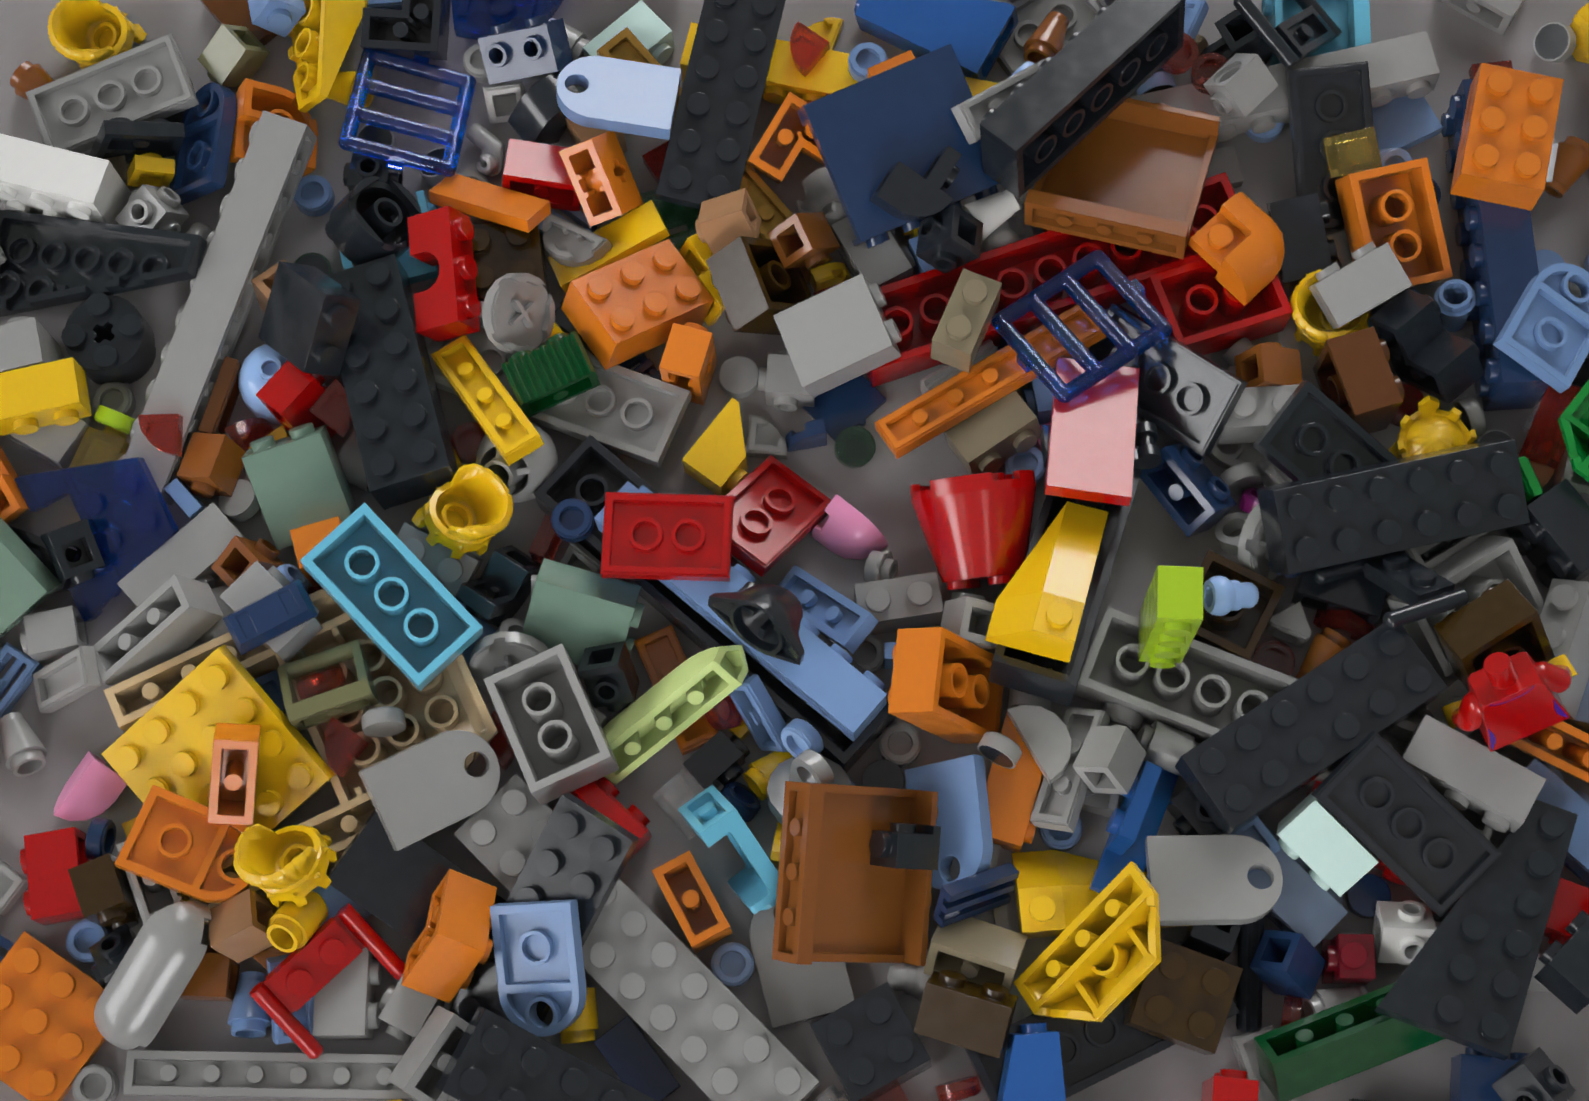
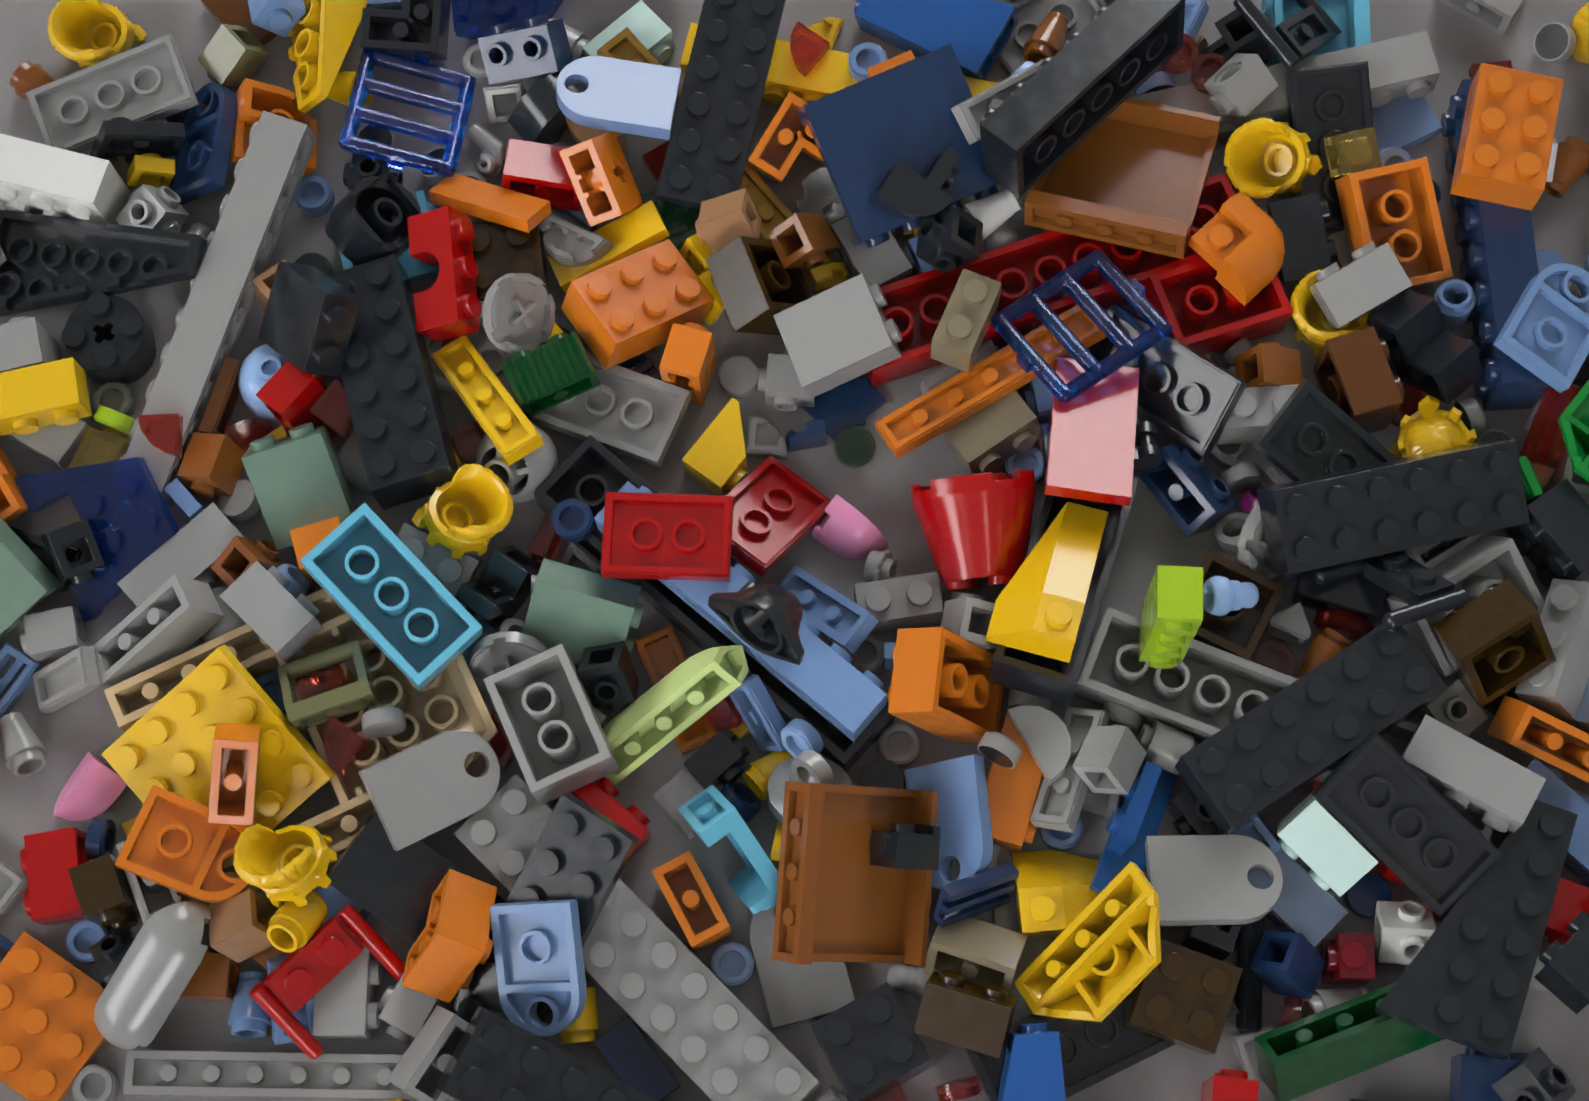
(270, 616): dark blue tile -> none
(1268, 158): none -> yellow hair
(1512, 698): red torso -> none

